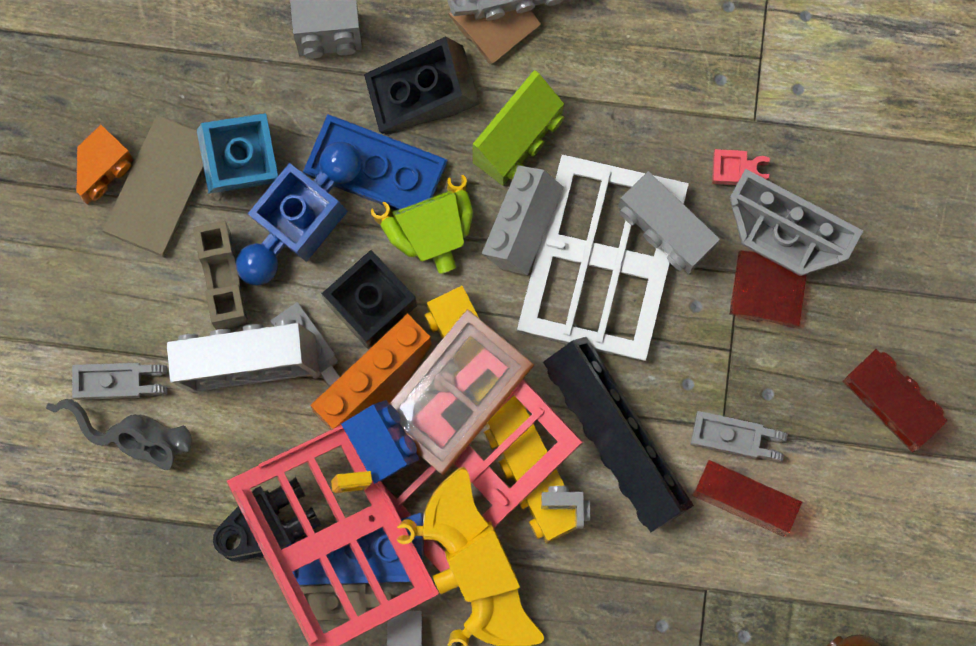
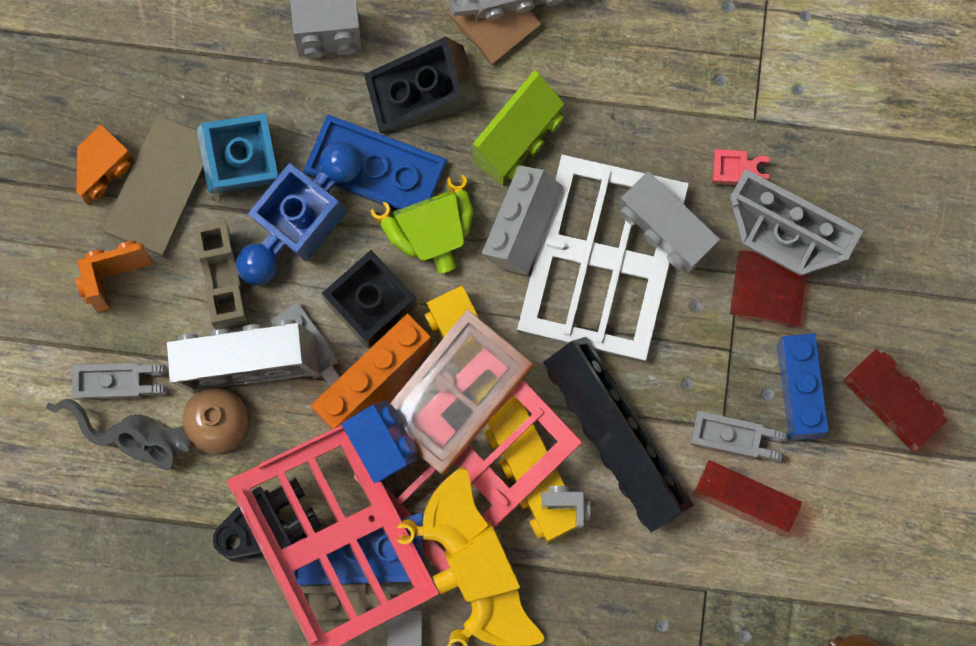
(103, 264): none -> orange bracket
(216, 420): none -> medium nougat cylinder
(351, 482): yellow tile -> none
(802, 387): none -> blue brick

